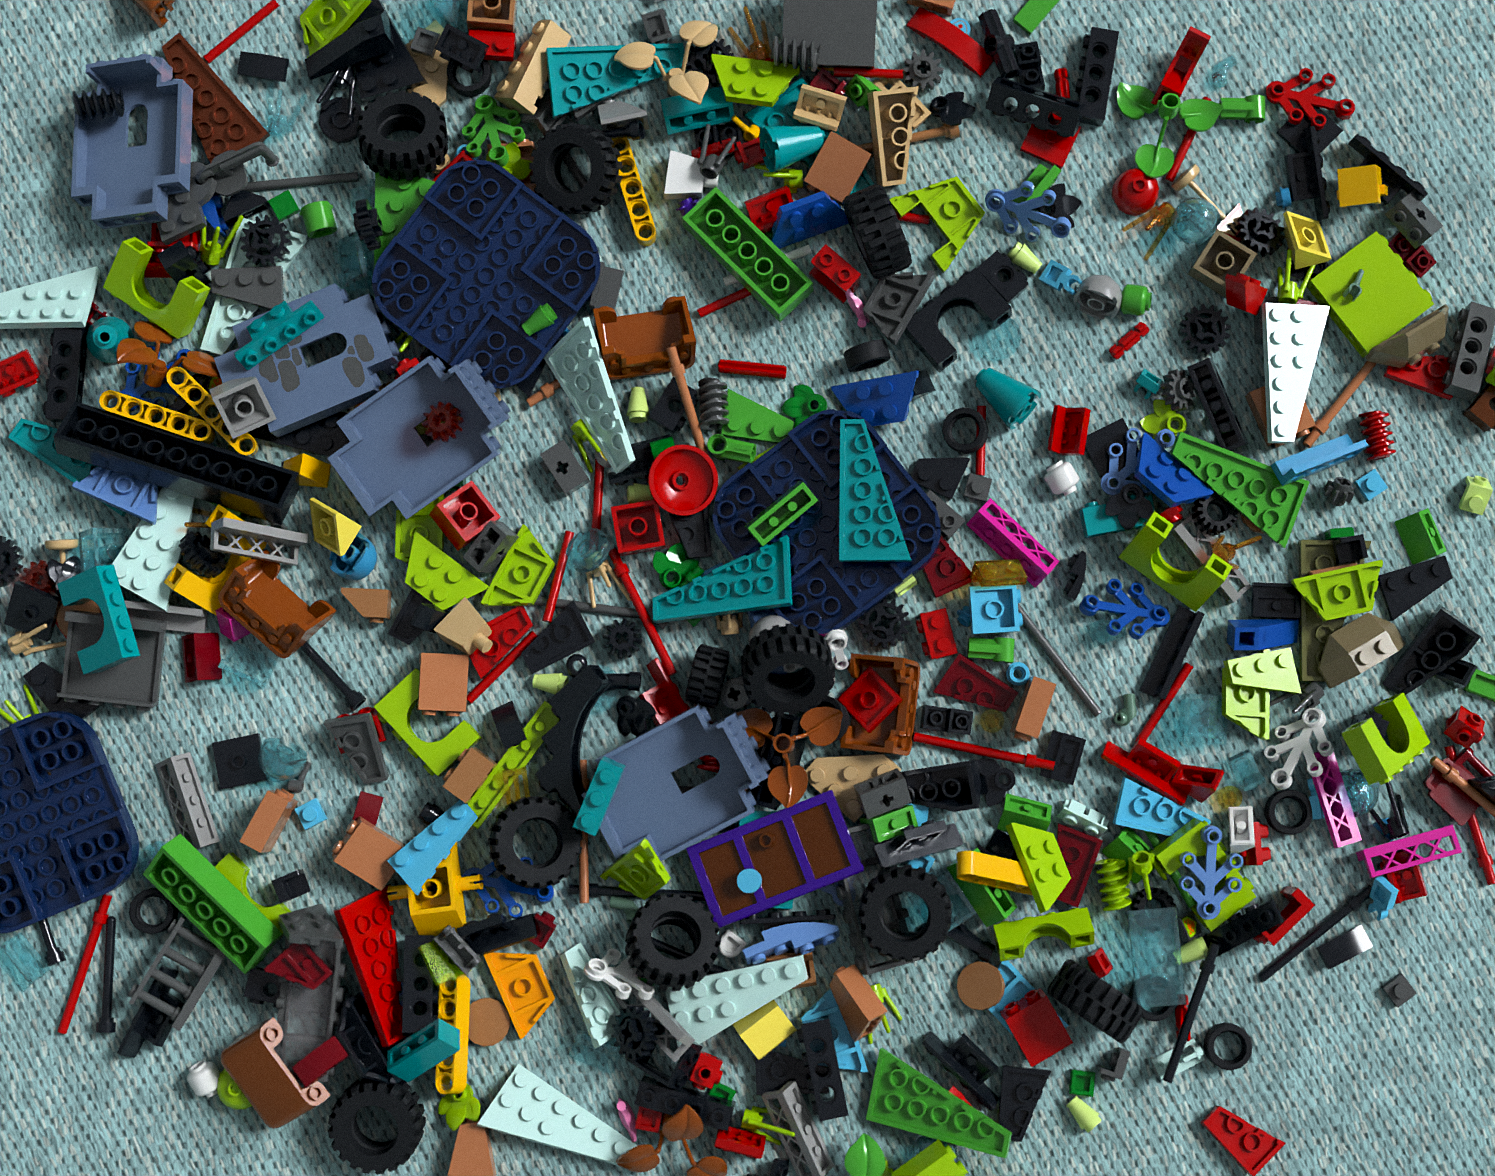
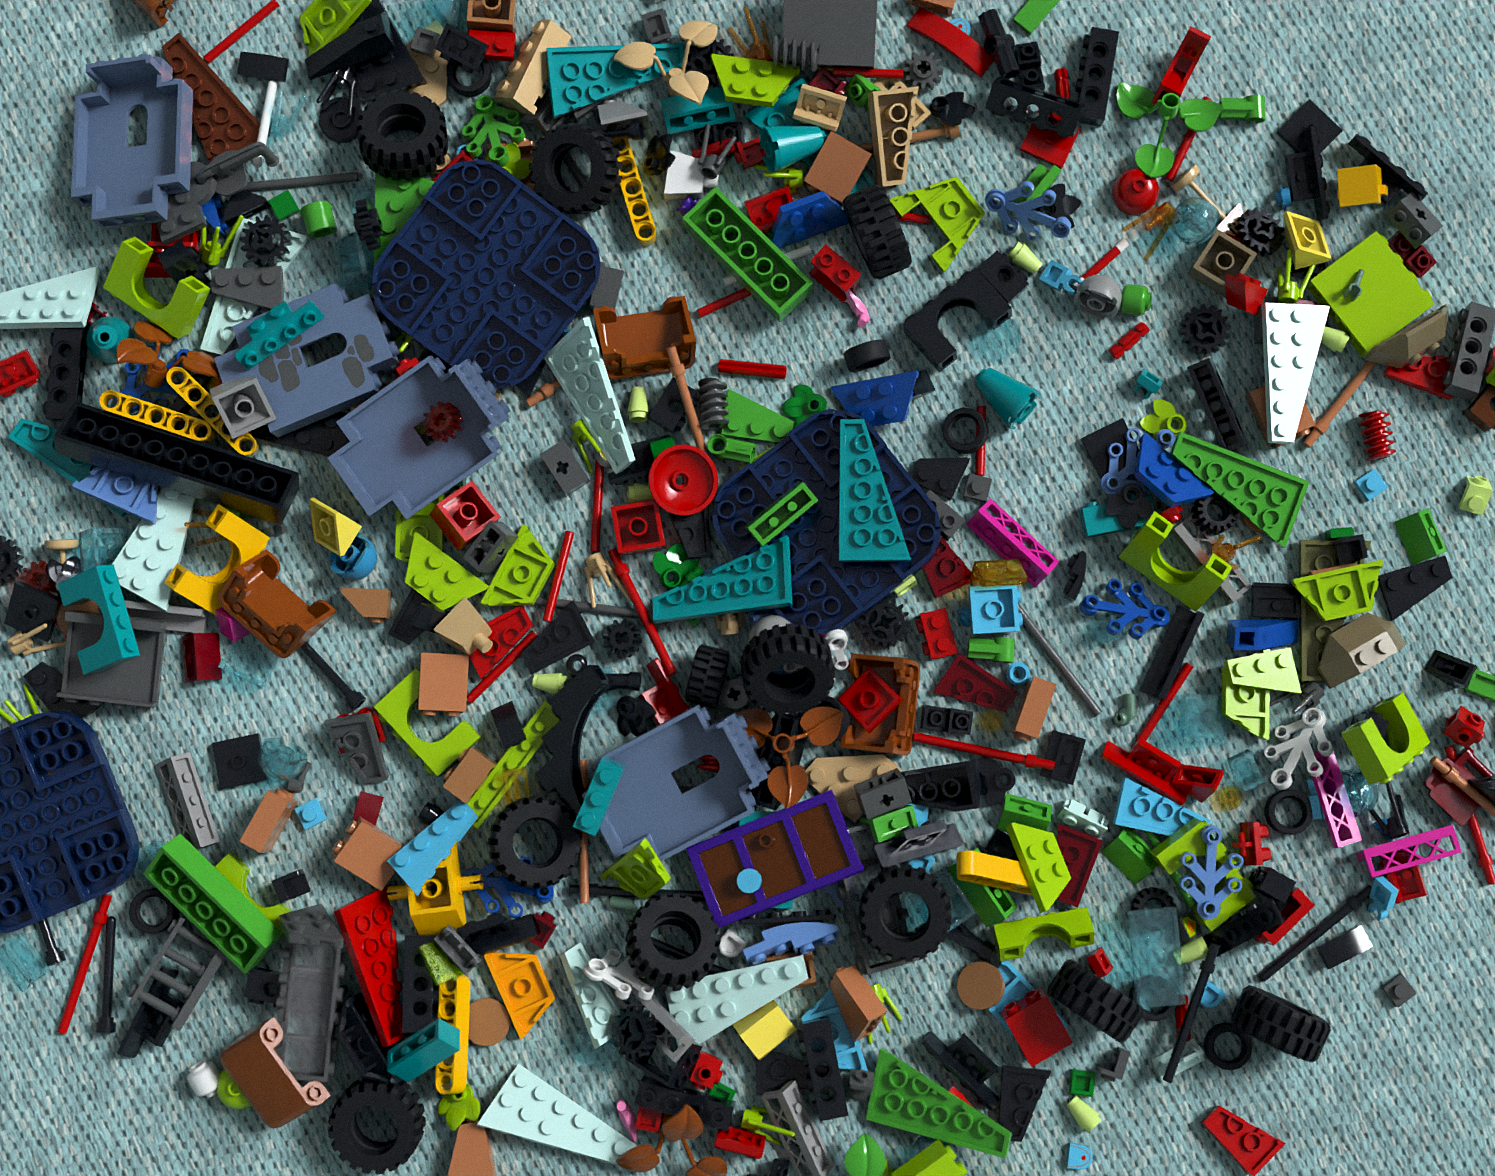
(99, 103): black piece -> none
(198, 553): black gear -> none
(257, 532): light grey fence -> none
(265, 119): none -> white bar
(300, 965): dark red wing -> none
(311, 470): yellow slope -> none
(320, 1061): dark red slope -> none
(539, 319): bright green cone -> none
(588, 550): clear light blue tile -> none
(658, 155): none -> black plate
(749, 132): yellow hand -> none
(860, 1084): none -> dark grey bracket
(896, 301): dark grey wing -> none
(1061, 478): white head -> none
(1068, 430): red bracket -> none
(1078, 1156): none -> medium azure tile
(1104, 261): none -> red bar
(1114, 884): lime piece -> none
(1143, 863): lime plant -> none
(1178, 390): dark grey gear -> none
(1212, 996): none -> medium azure tile
(1220, 70): clear light blue arm -> none
(1241, 828): white slope -> none
(1271, 884): none -> black brick
(1280, 1024): none -> black tyre
(1307, 99): red plant -> none
(1317, 459): dark azure fence -> none
(1334, 339): none -> yellowish green cone
(1339, 491): dark grey gear -> none
(1435, 647): black wedge -> none

